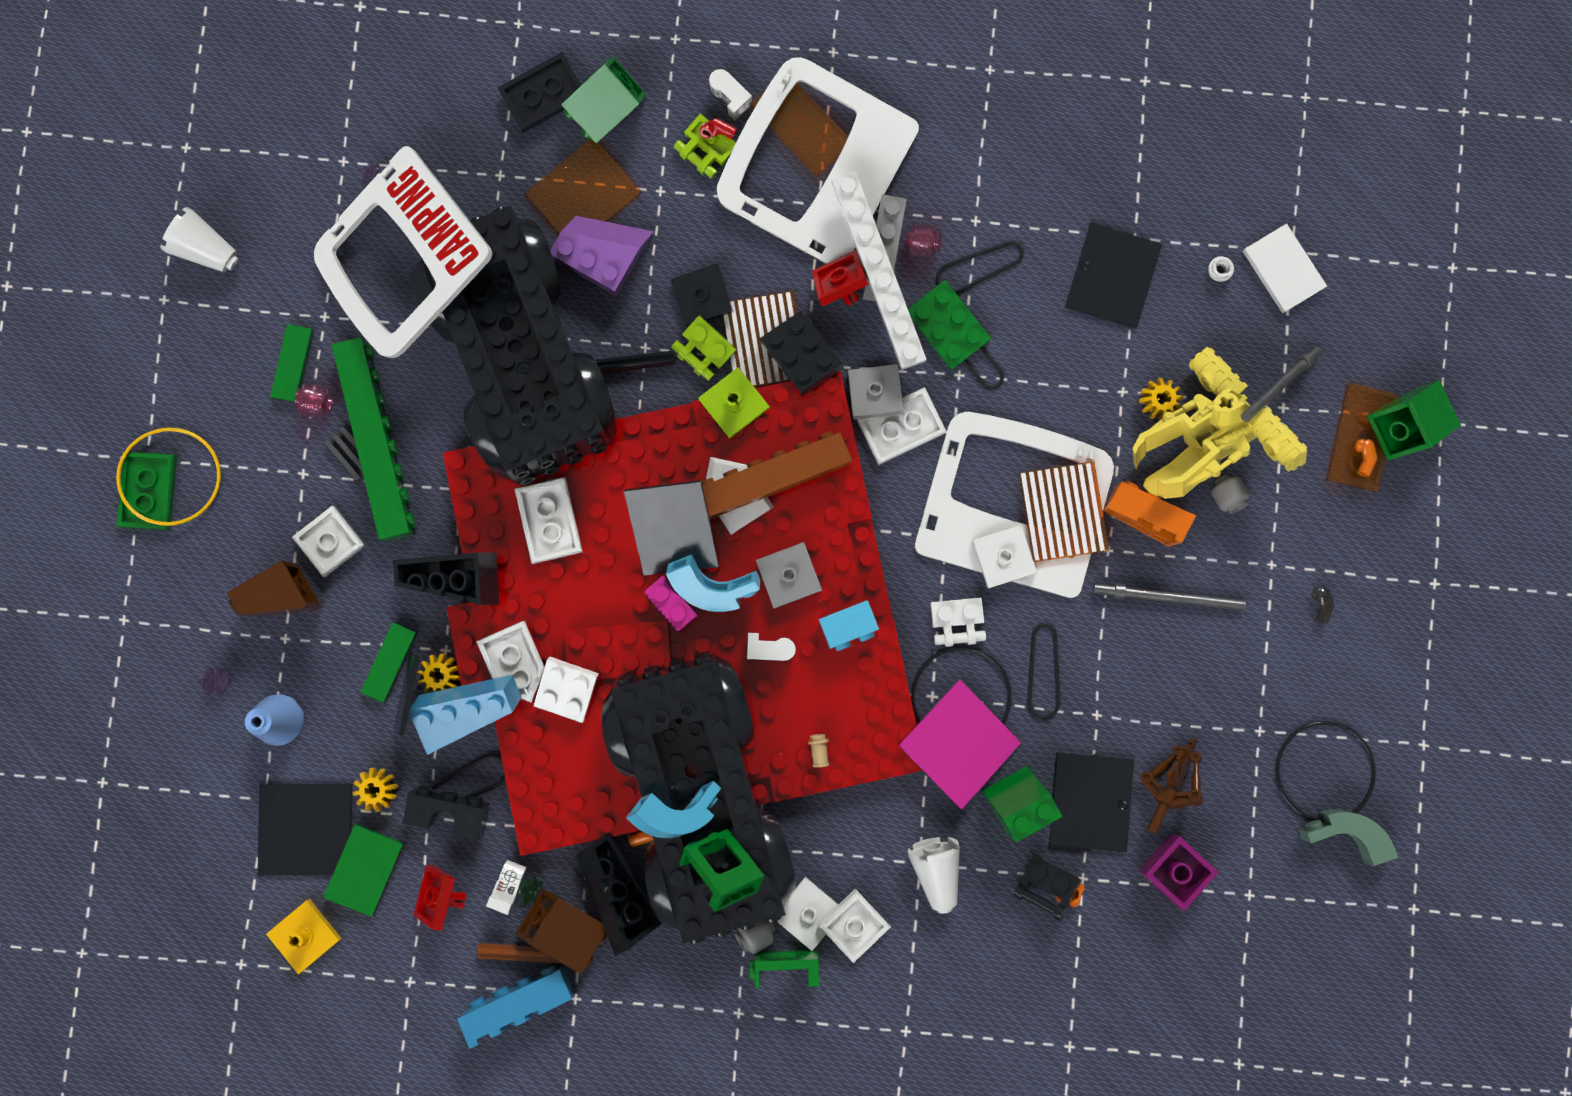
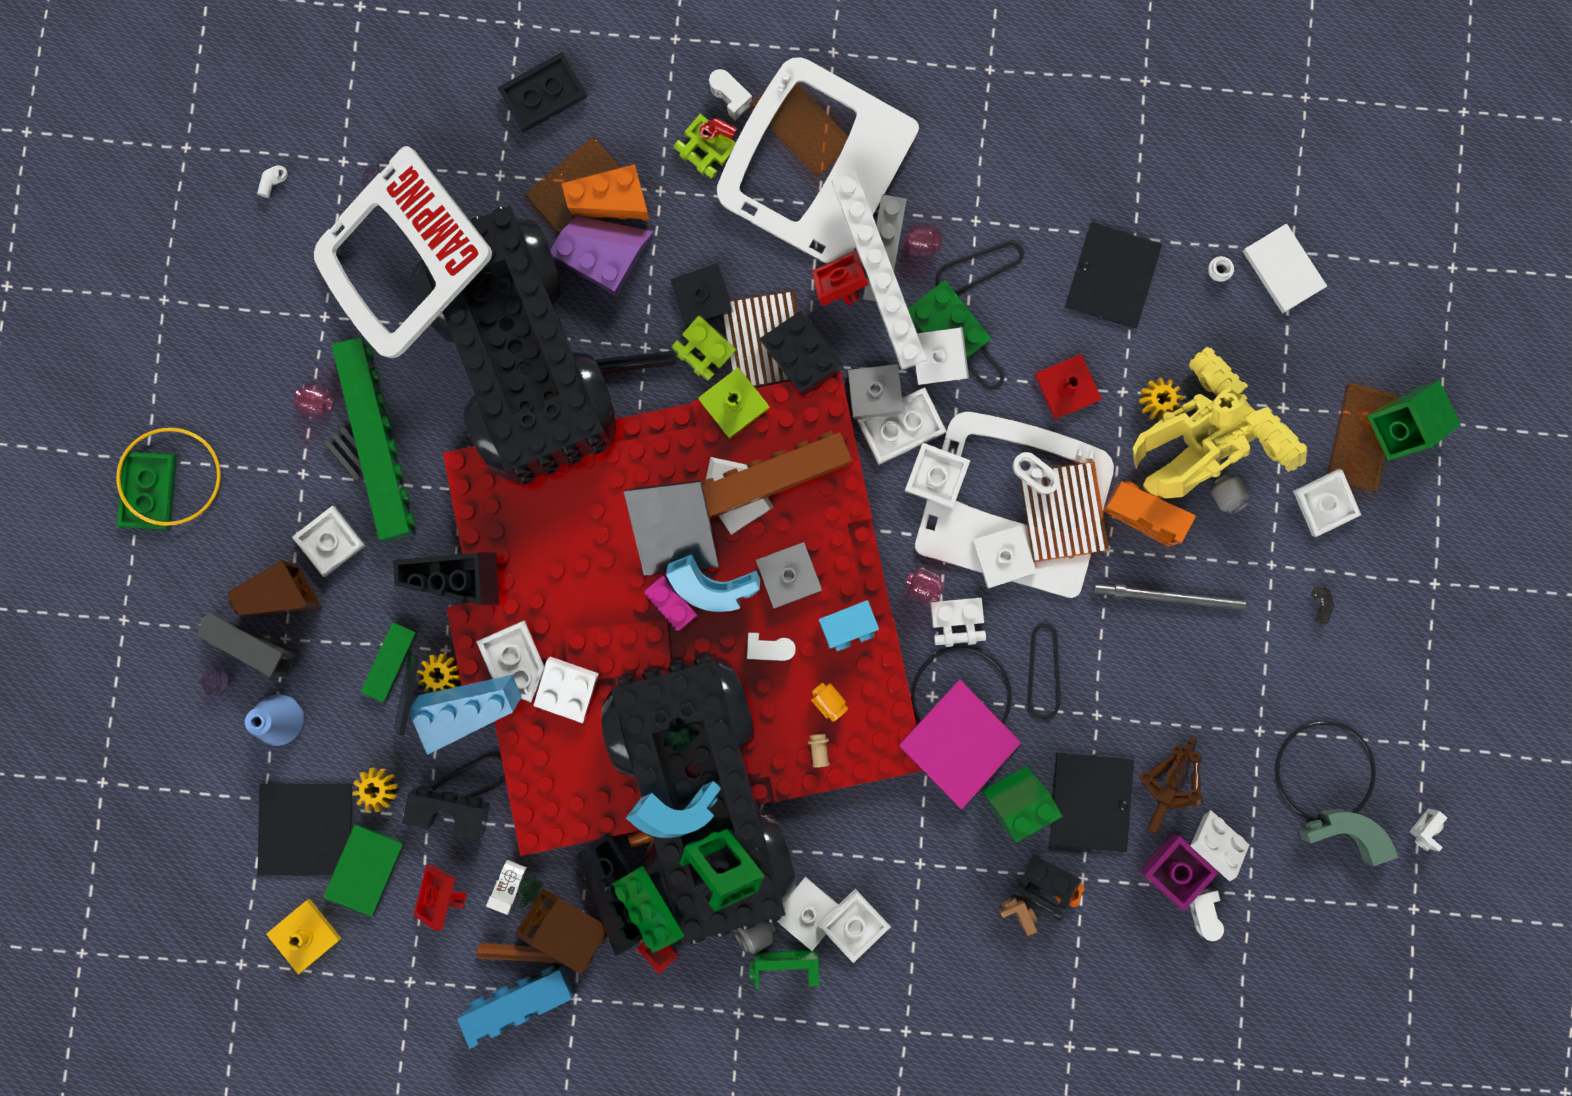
(199, 243): white cone -> none
(247, 645): none -> dark grey slope
(270, 178): none -> white arm
(292, 362): green tile -> none
(548, 520): white tile -> none
(603, 100): slope -> none
(607, 195): none -> orange wedge
(647, 910): none -> green plate
(660, 959): none -> red bracket
(679, 740): none -> clear green plate
(829, 701): none -> light orange brick
(924, 585): none -> clear pink head
(937, 475): none -> white plate
(937, 871): white cone -> none
(944, 356): none -> white plate
(1025, 916): none -> medium nougat bracket
(1036, 472): none -> white plate
(1067, 387): none -> red tile
(1205, 915): none -> white leg
(1220, 845): none -> white plate
(1303, 363): flat silver bar -> none
(1327, 502): none -> white plate
(1369, 456): orange arm -> none
(1428, 826): none -> white bracket

